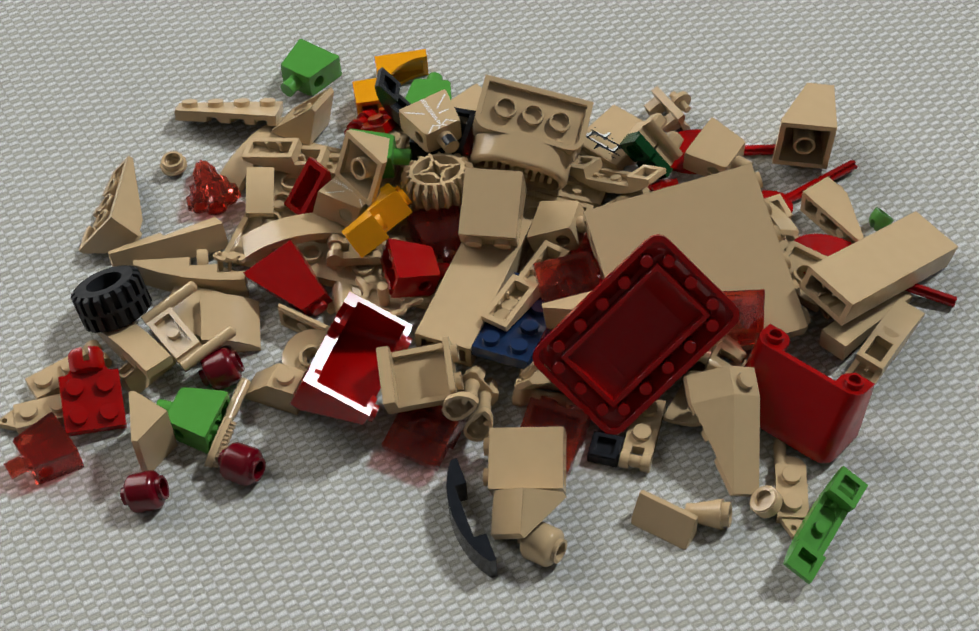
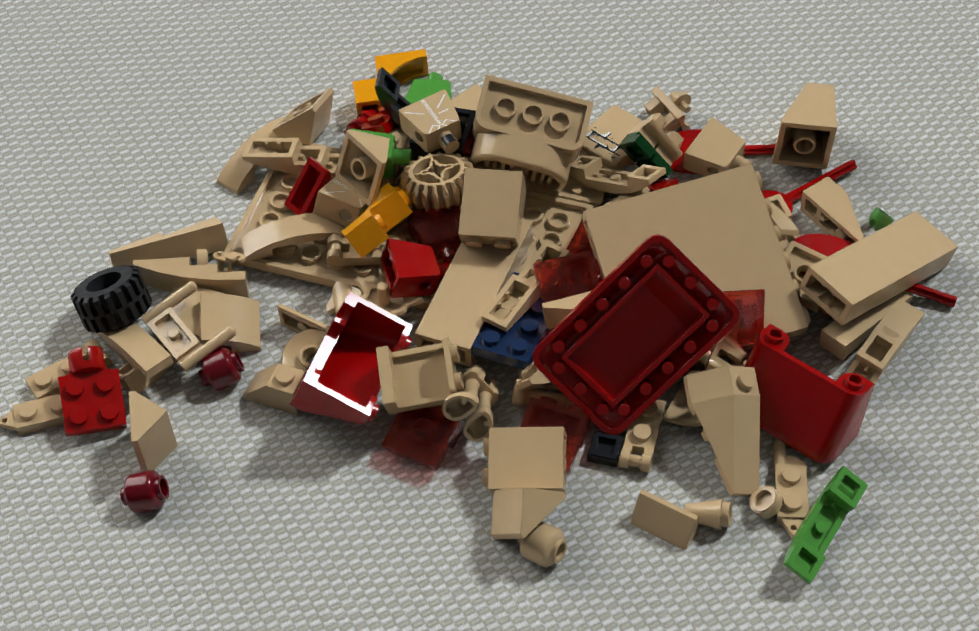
(44, 452): clear red torso -> none
(118, 215): tan wedge -> none
(173, 163): tan plate -> none
(196, 415): bright green torso -> none
(210, 191): clear red rock -> none
(227, 112): tan wing -> none
(227, 426): tan piece -> none
(241, 464): dark red head -> none
(259, 192): tan slope -> none
(290, 279): red slope -> none
(308, 69): bright green torso -> none
(476, 548): black slope -> none
(558, 223): tan torso -> none

